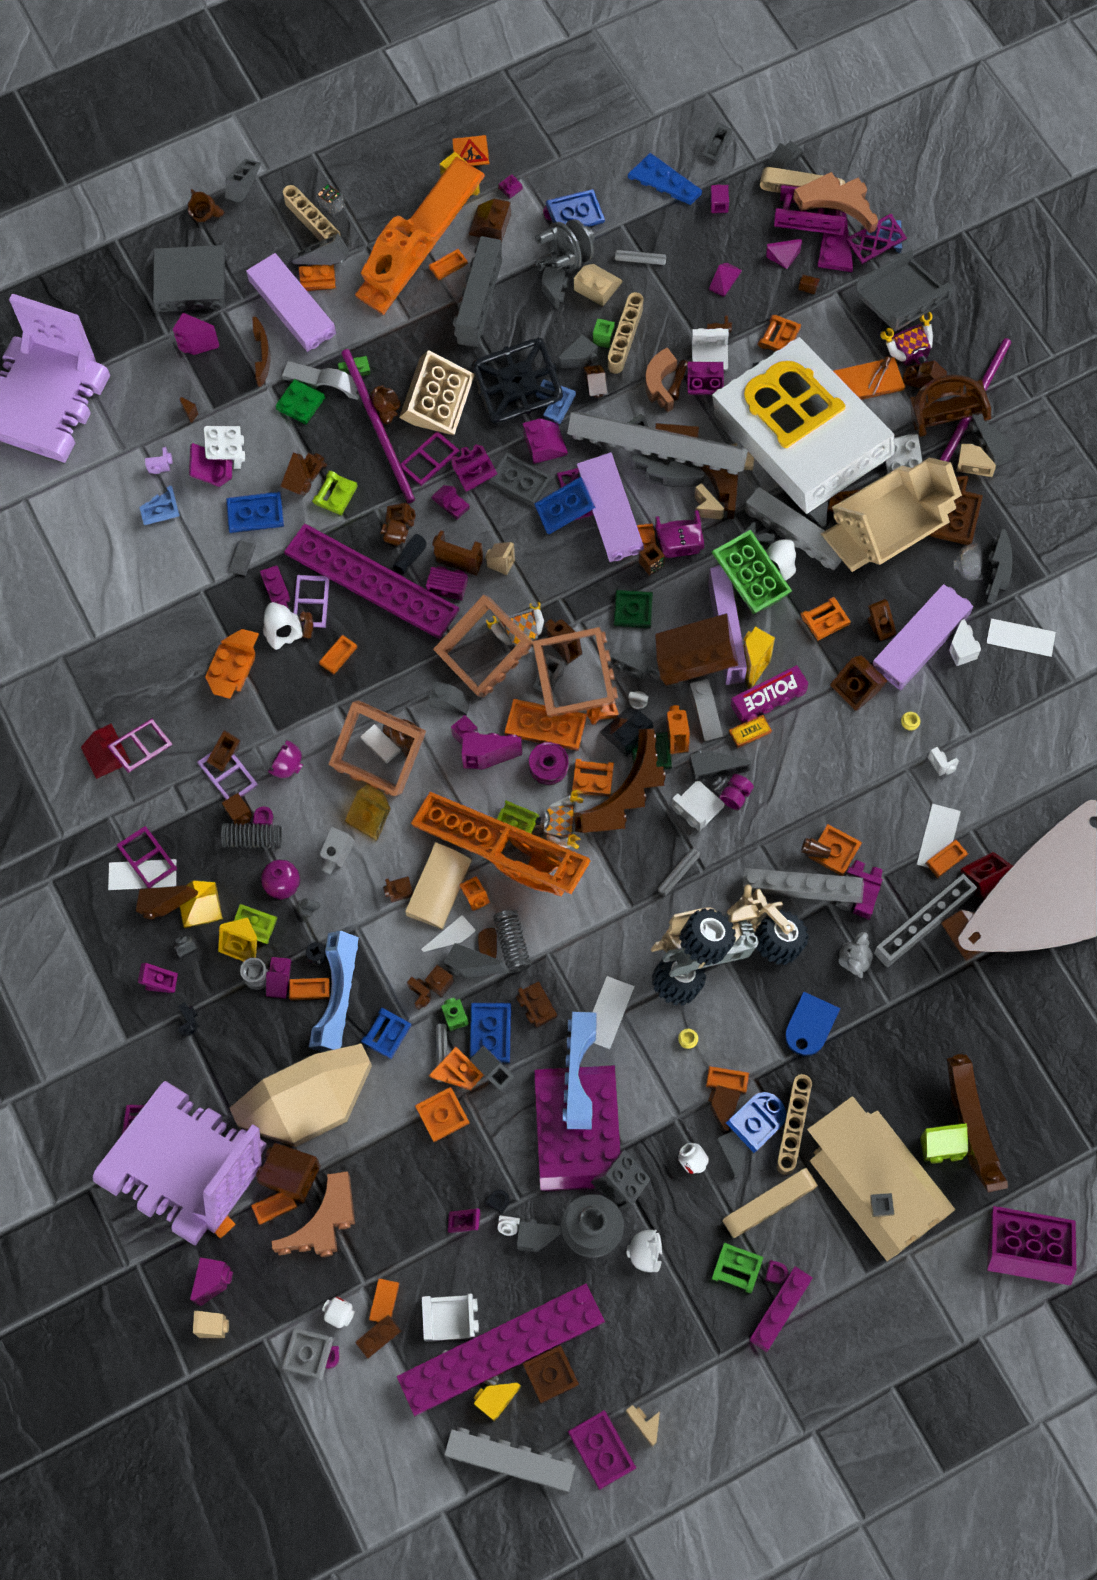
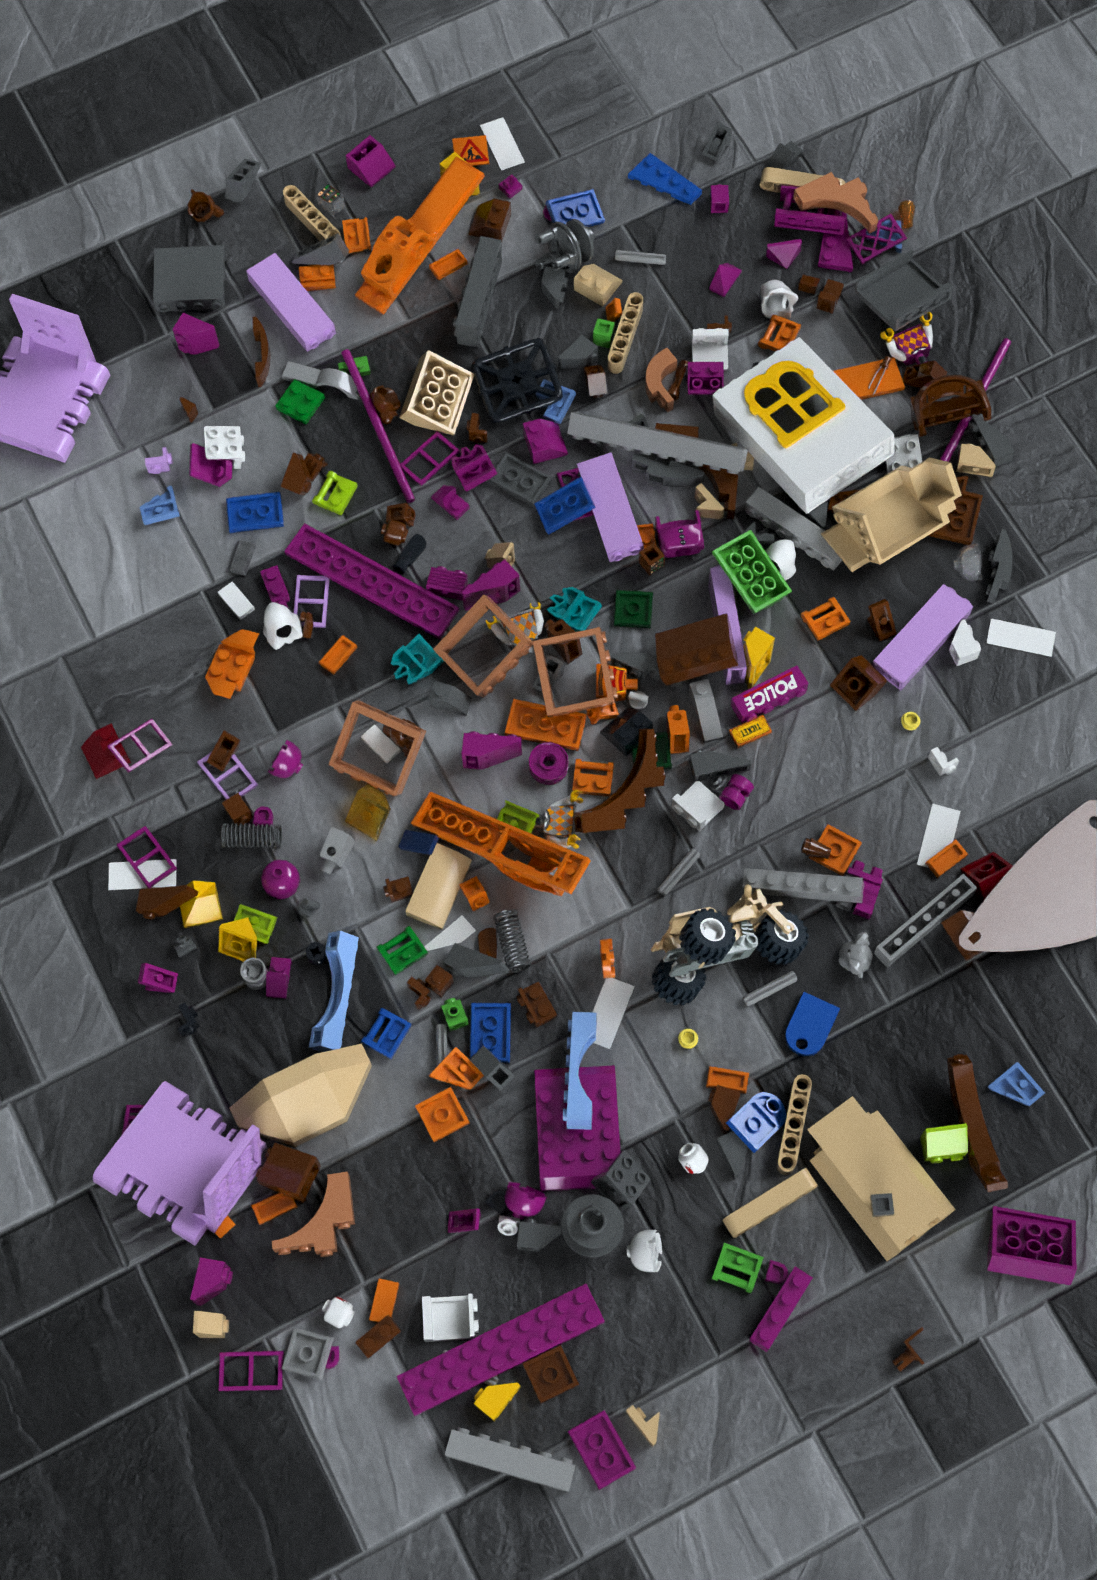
(236, 600): none -> white tile
(250, 1387): none -> magenta window
(309, 989): orange tile -> none
(356, 234): none -> orange plate
(369, 161): none -> magenta slope
(406, 954): none -> green plate
(416, 660): none -> teal plate
(418, 842): none -> dark blue tile
(458, 557): reddish brown panel -> none
(462, 726): magenta brick -> none
(475, 434): none -> reddish brown bracket
(499, 584): none -> magenta slope
(502, 143): none -> white sticker
(524, 1200): none -> magenta cylinder
(574, 608): none -> teal plate
(607, 958): none -> orange plate
(613, 310): none -> orange tile
(620, 682): none -> orange torso
(770, 988): none -> light grey axle
(774, 298): none -> white piece
(829, 297): none -> reddish brown bracket
(907, 212): none -> clear orange cone
(908, 1355): none -> reddish brown bracket
(1017, 1086): none -> medium blue wing

